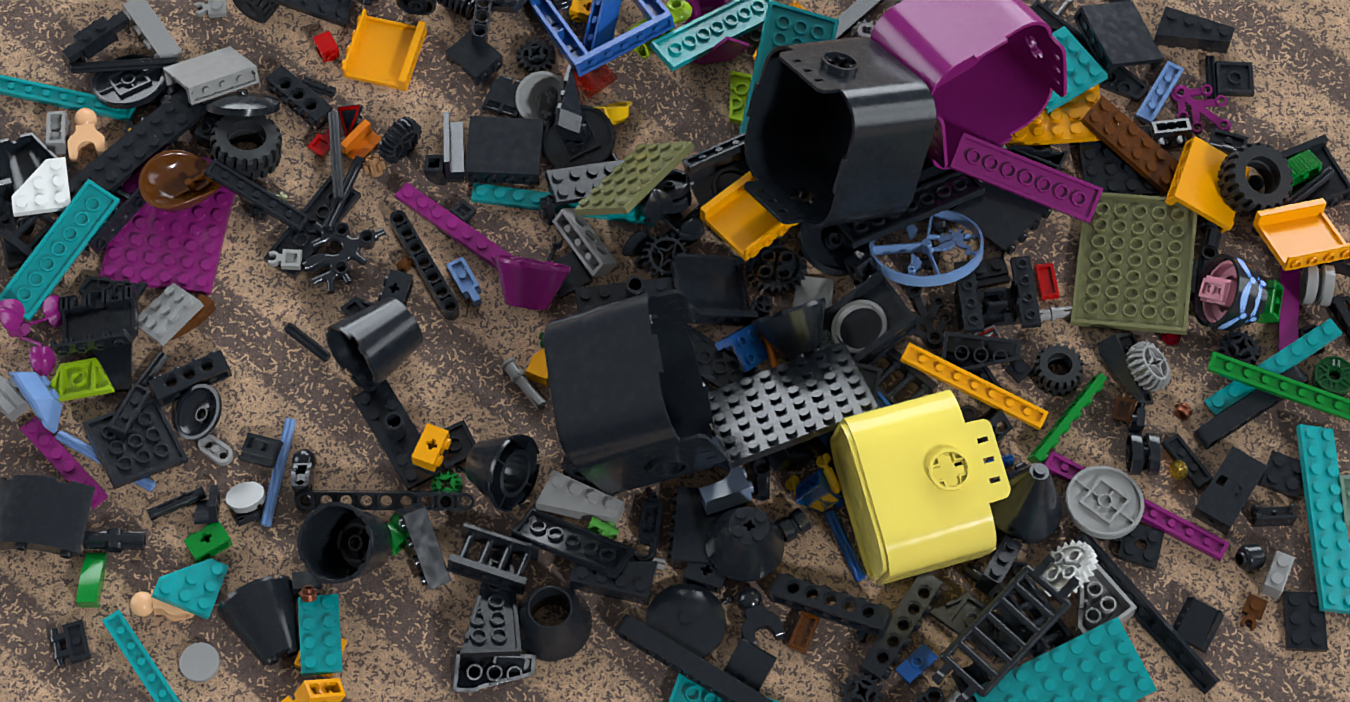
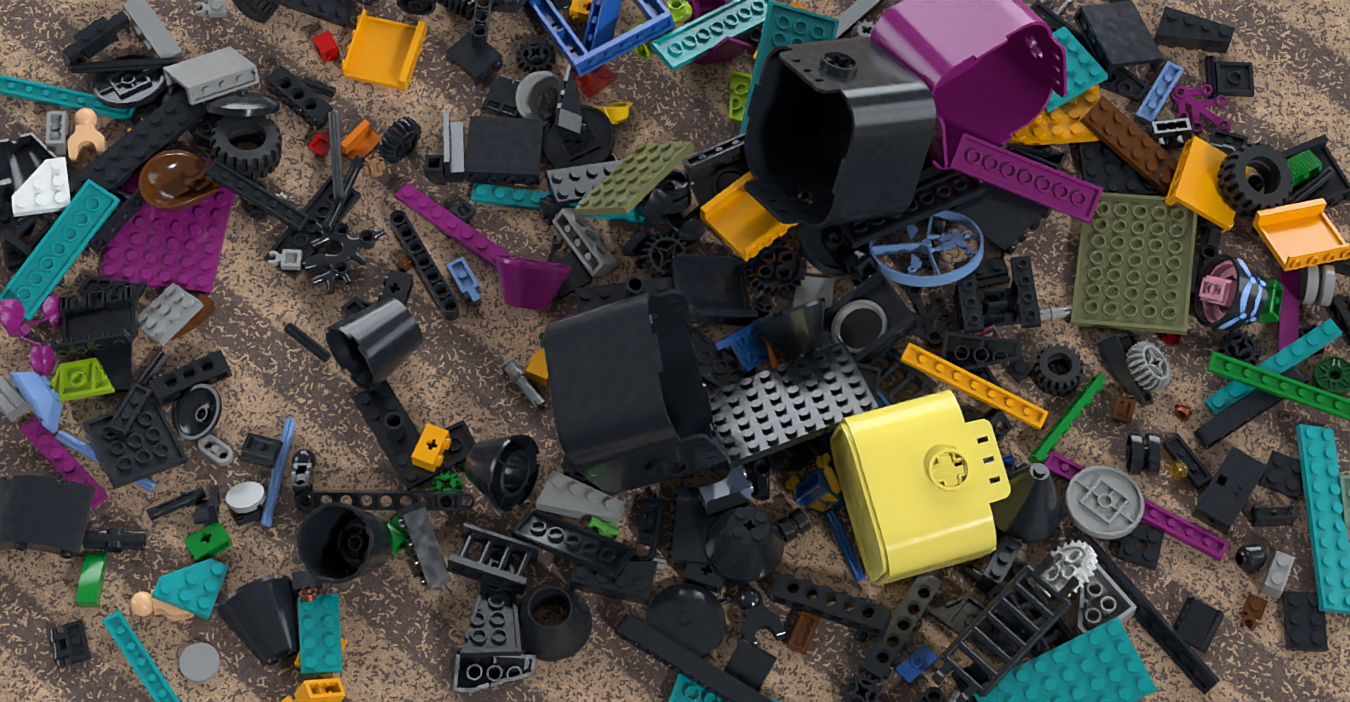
(349, 117): piece -> none
(1046, 281): red tile -> none
(1138, 418): black plate -> none

